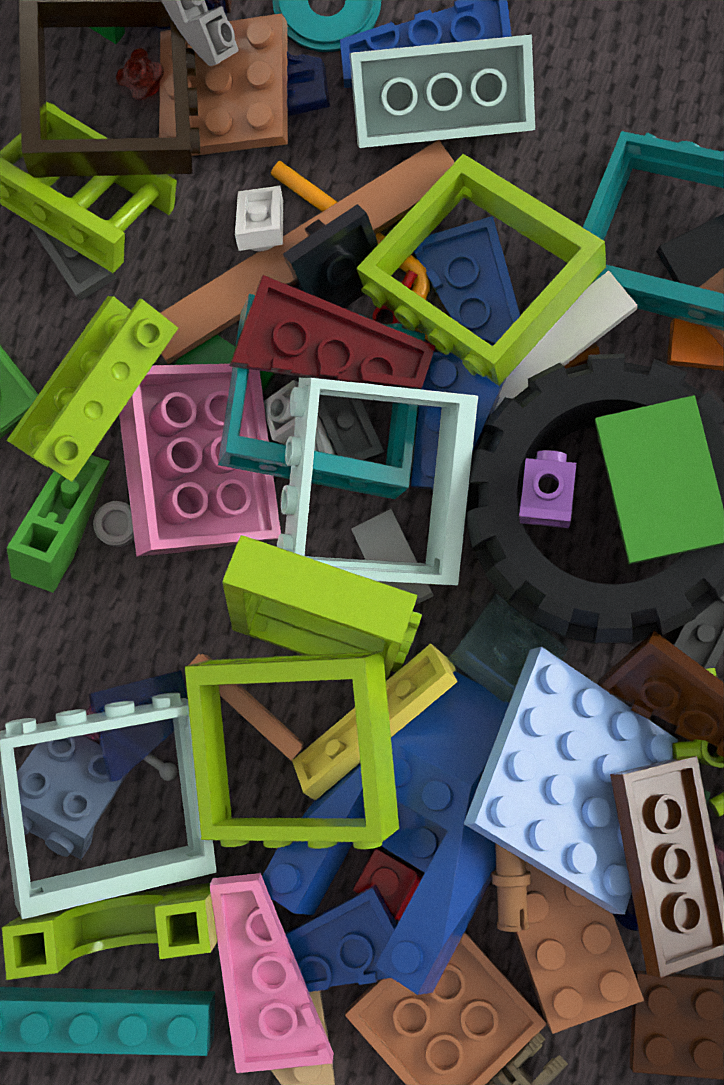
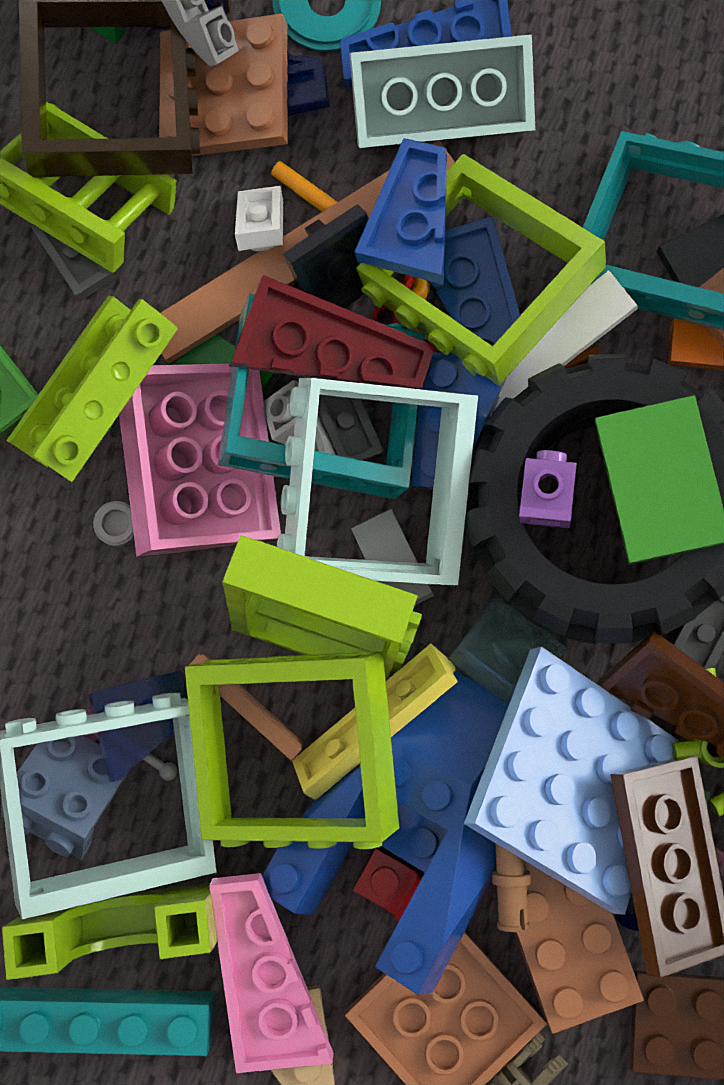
(55, 526): bright green slope -> none
(149, 79): clear red plate -> none
(344, 942): blue wing -> none
(409, 215): none -> blue wing

